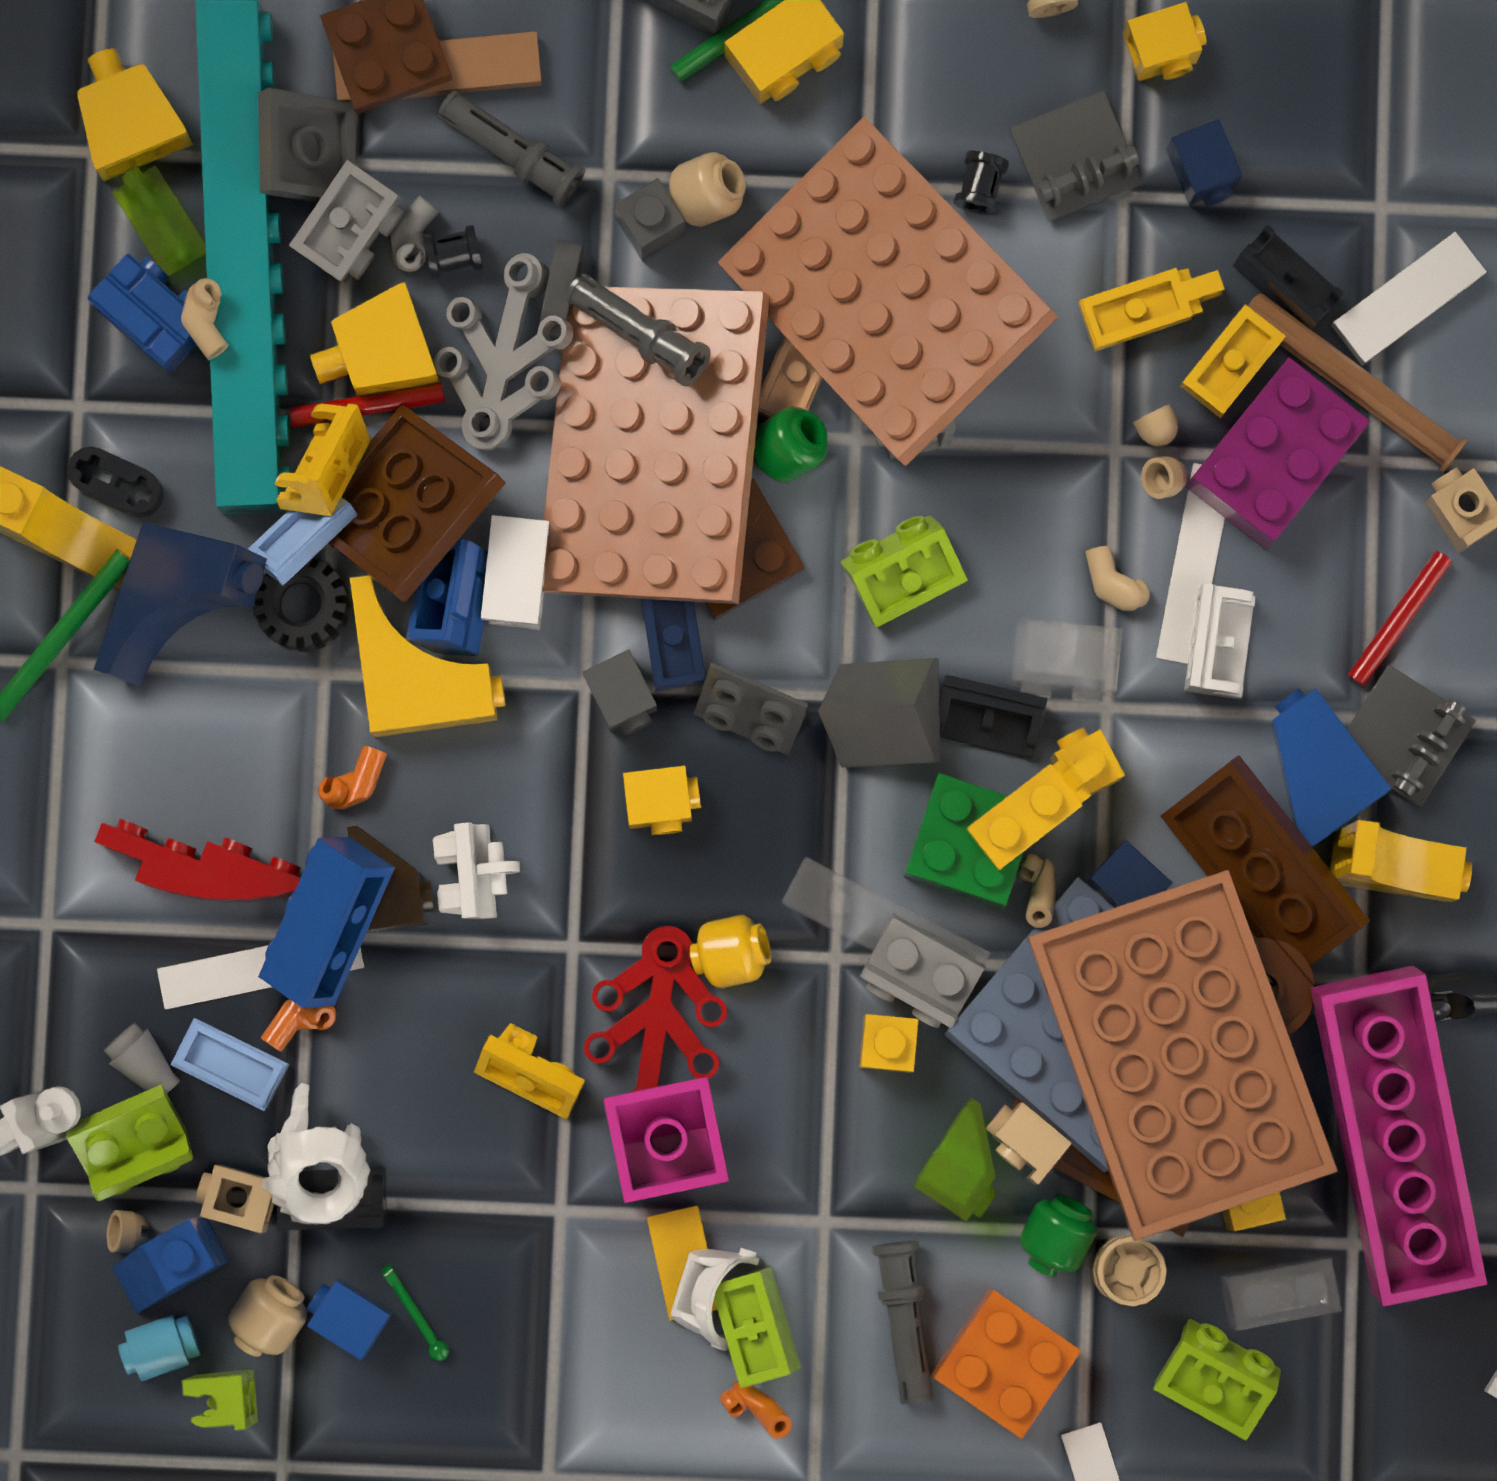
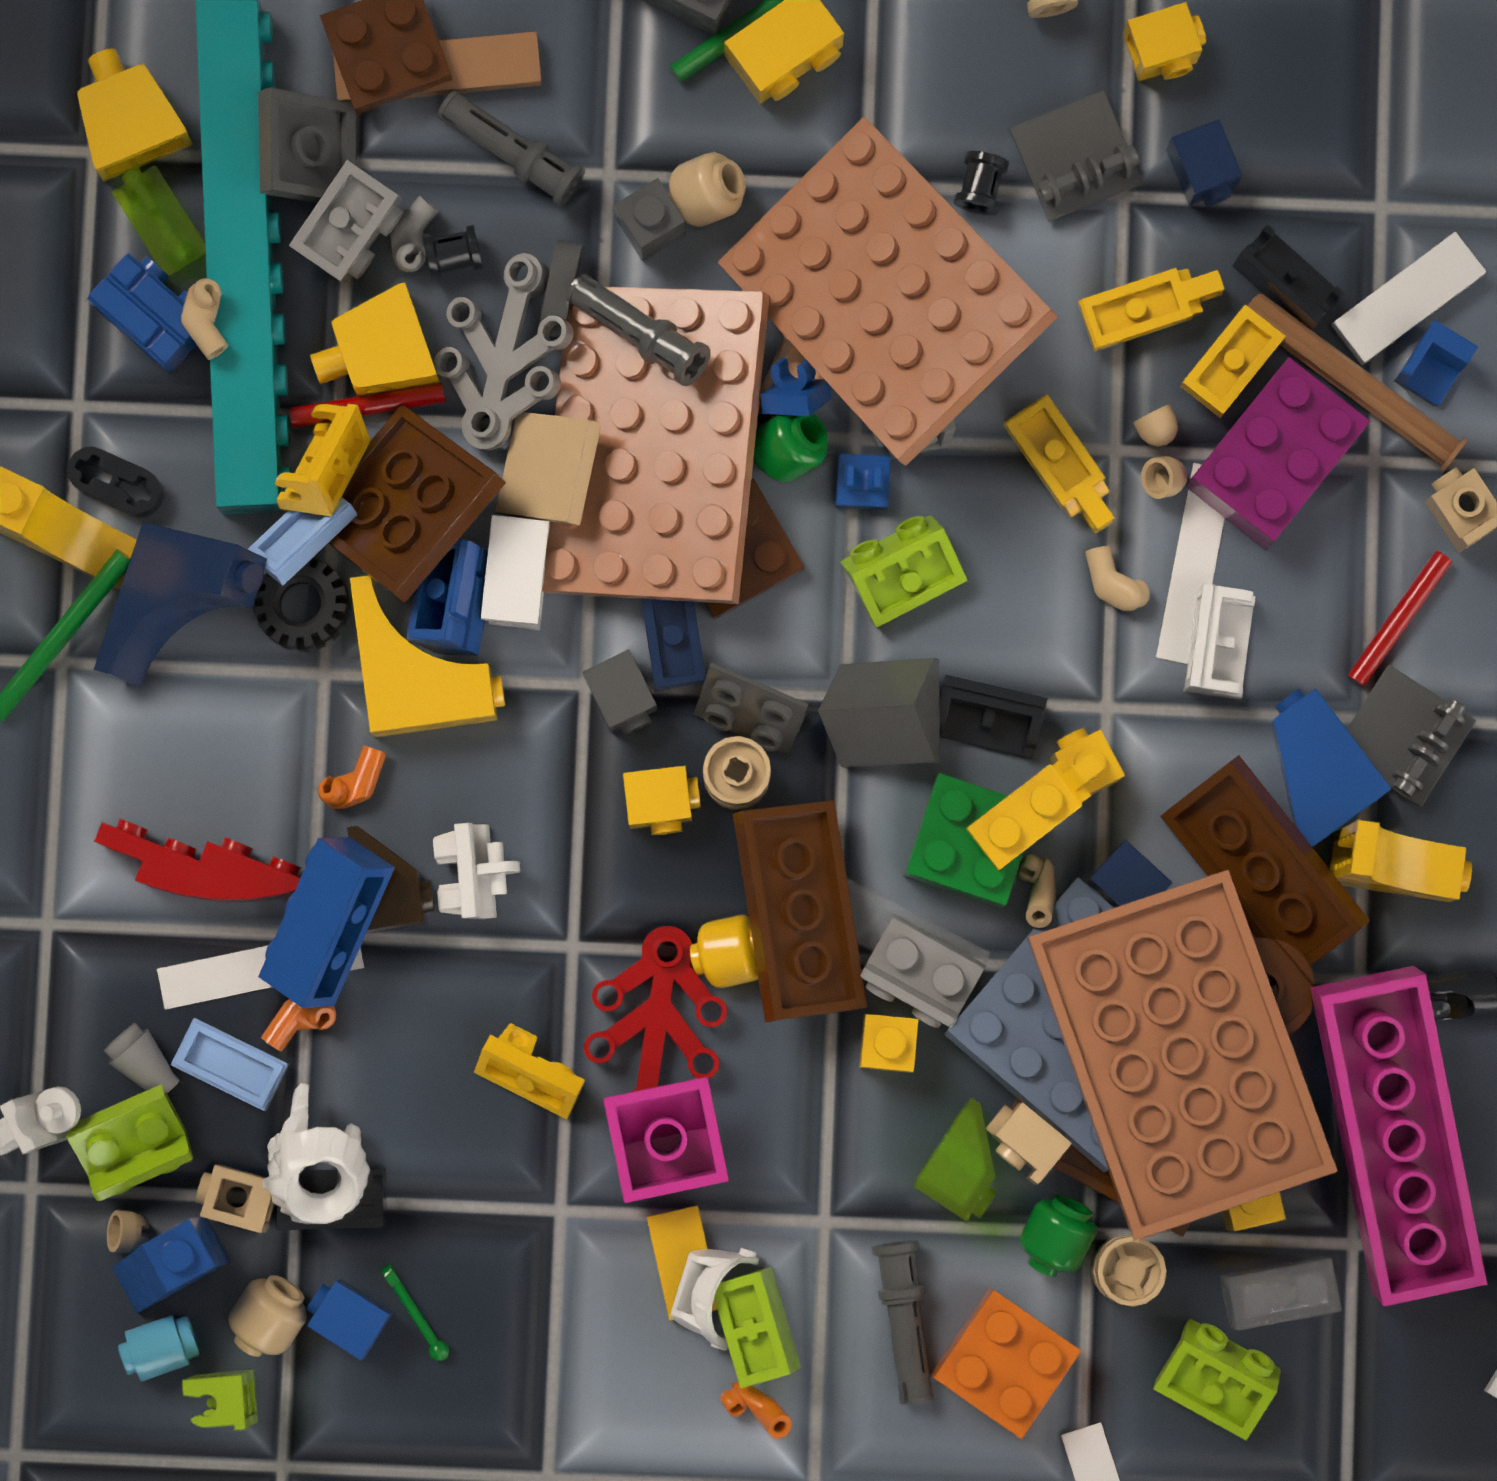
(548, 468): none -> tan tile
(736, 773): none -> tan wheel
(794, 395): none -> blue tile
(799, 910): none -> reddish brown plate
(862, 481): none -> blue tile
(1061, 462): none -> yellow hinge
(1065, 659): clear brick -> none
(1435, 363): none -> blue panel

